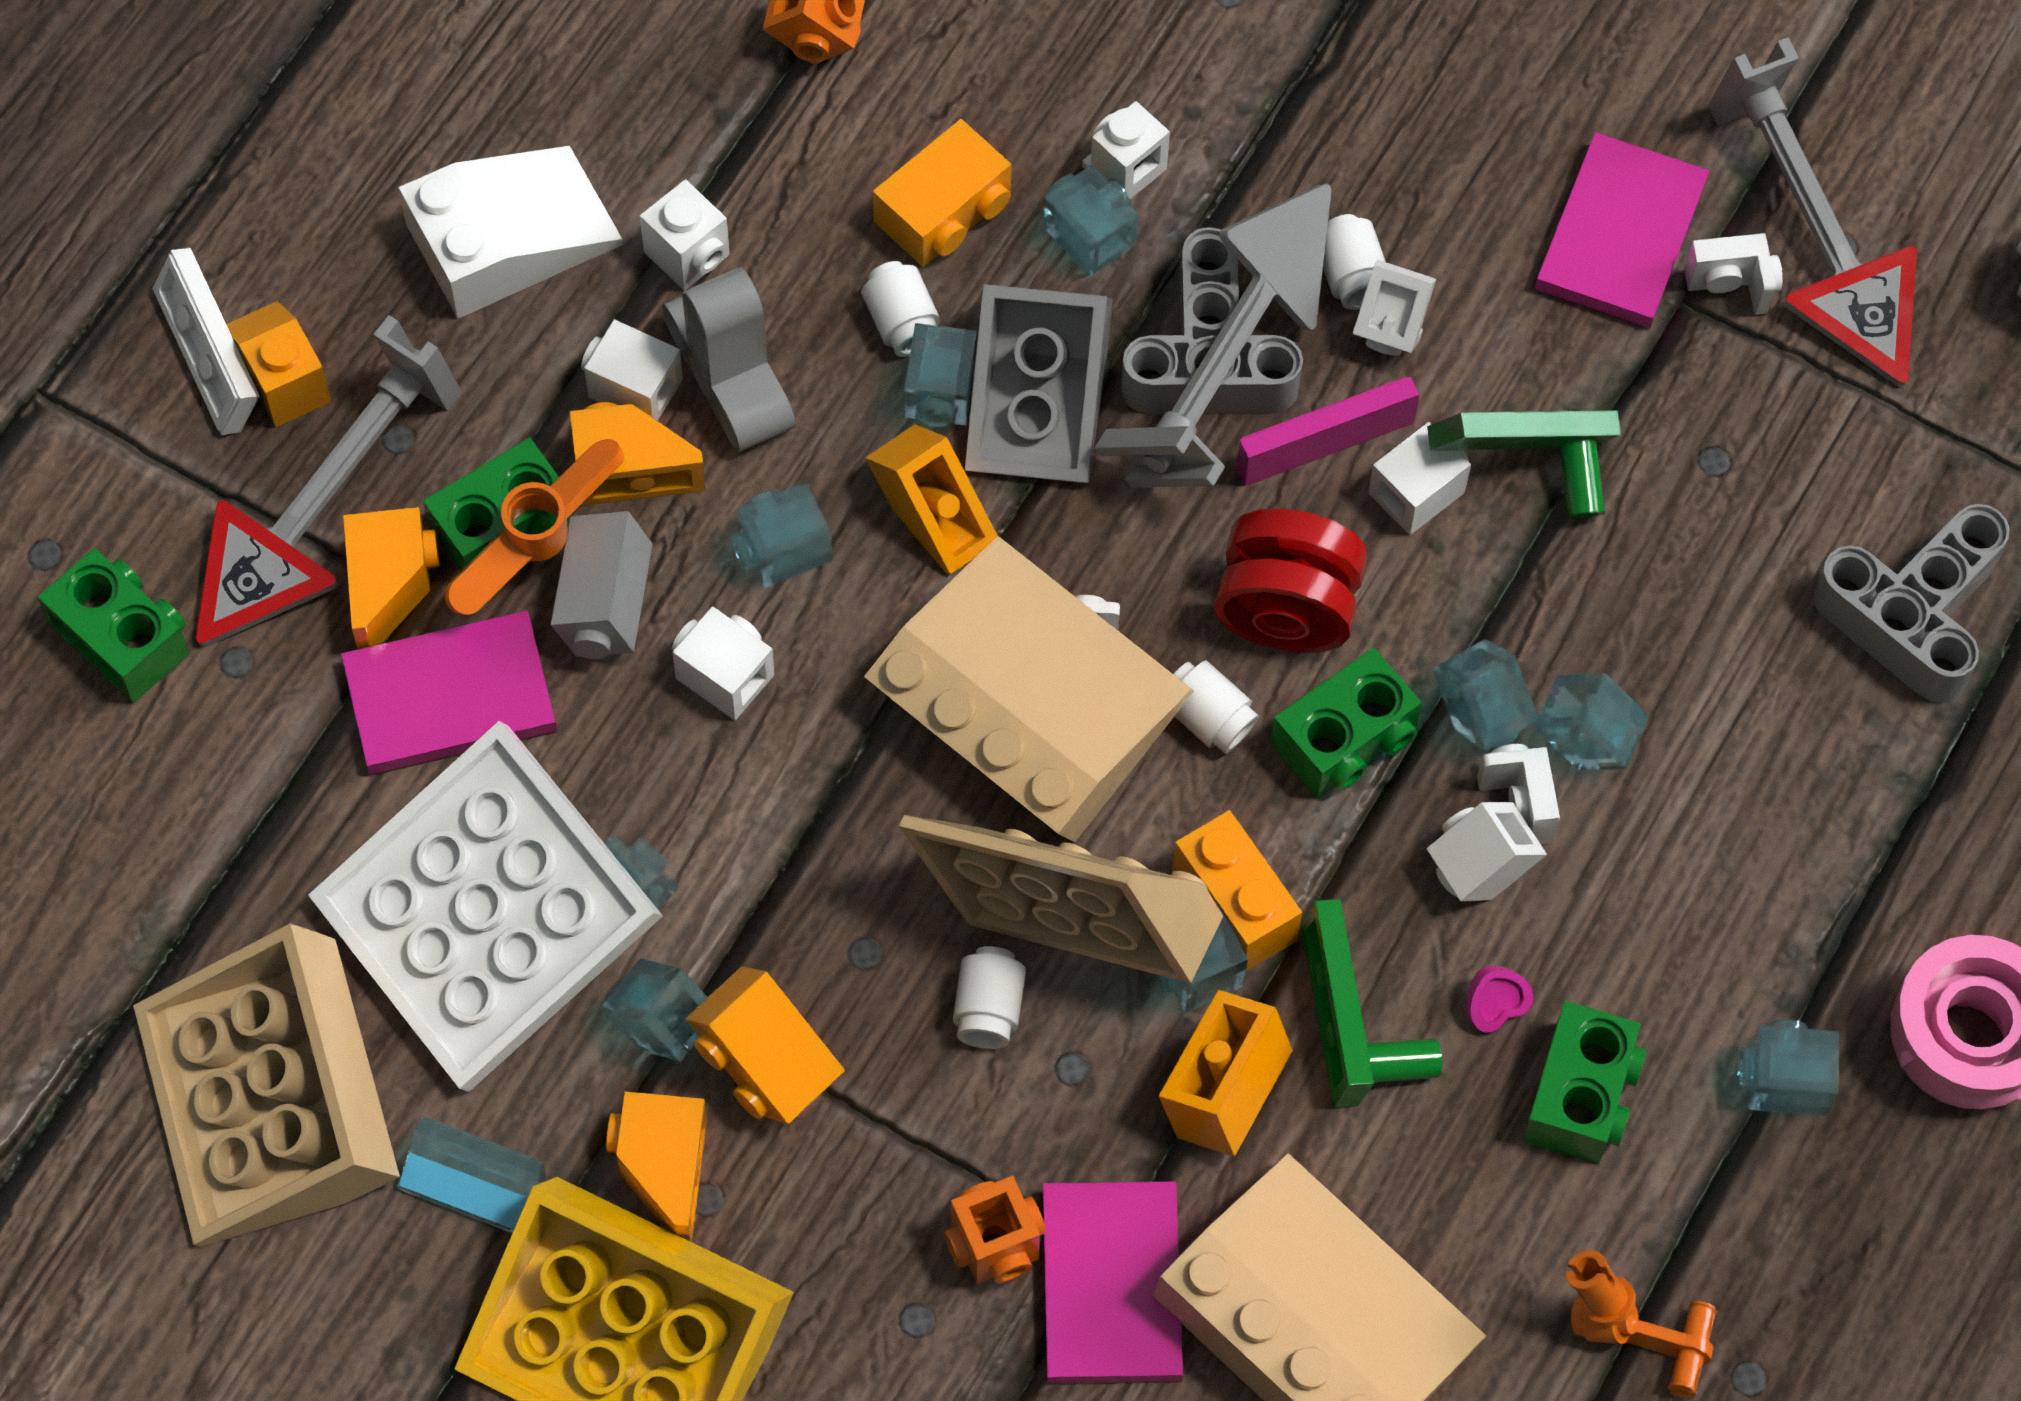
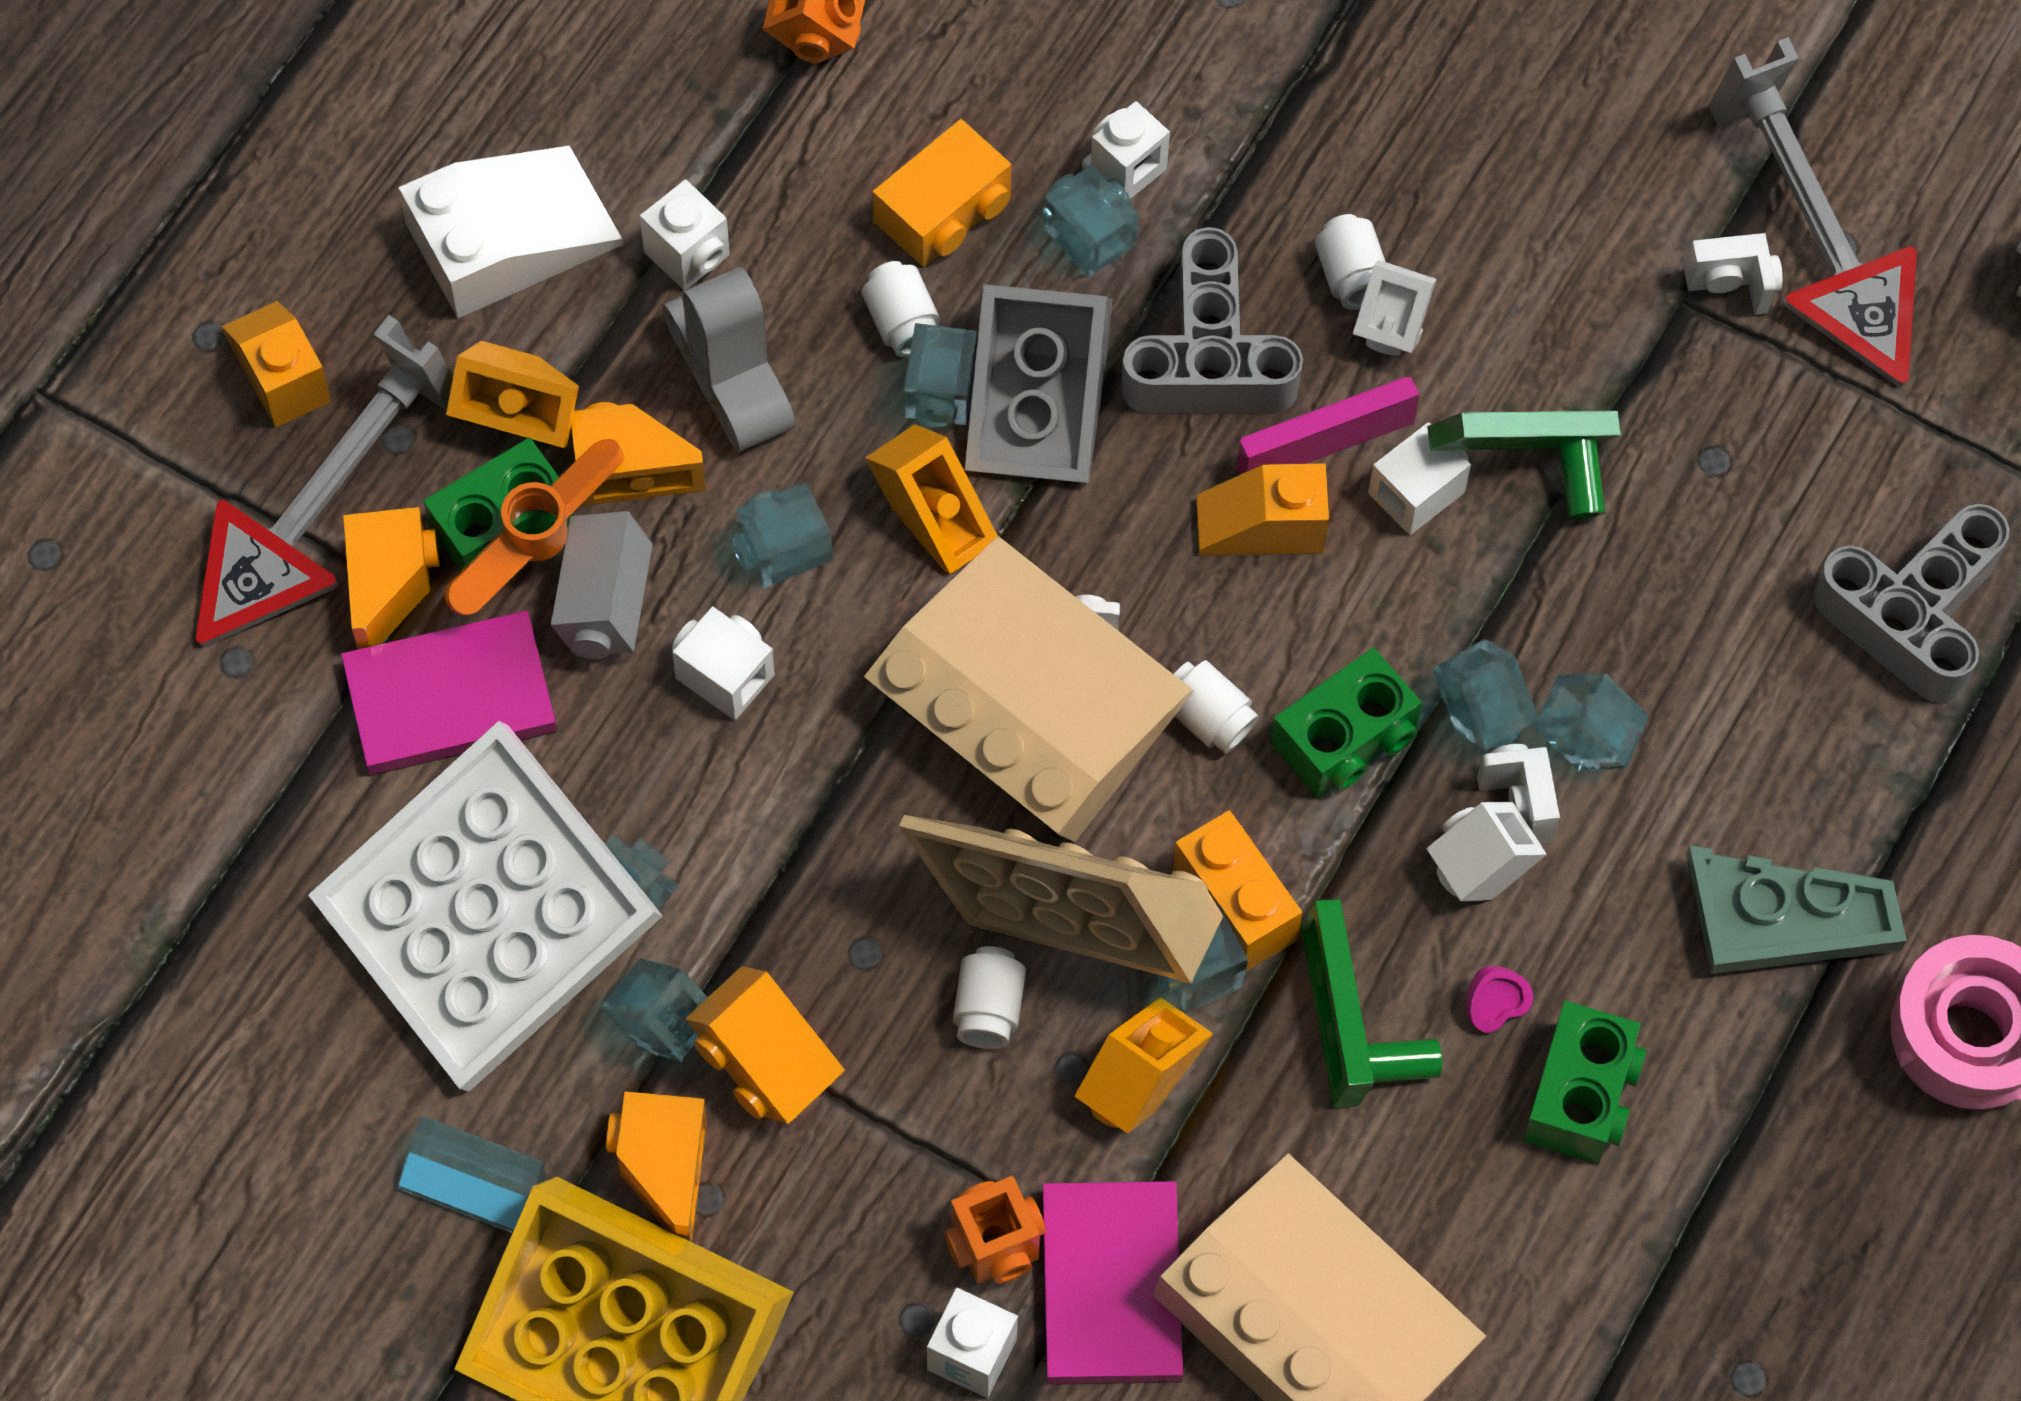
(105, 631): green brick -> none
(205, 341): white tile -> none
(265, 1087): tan slope -> none
(513, 393): none -> light orange slope
(632, 369): white brick -> none
(972, 1342): none -> white brick
(1141, 1065): none -> light orange slope
(1226, 1072): light orange brick -> none
(1265, 512): none -> light orange slope
(1286, 259): light grey piece -> none
(1290, 580): red wheel -> none
(1609, 1315): orange pin -> none
(1622, 230): dark pink tile -> none
(1786, 916): none -> sand green wing
(1791, 1069): clear light blue brick -> none

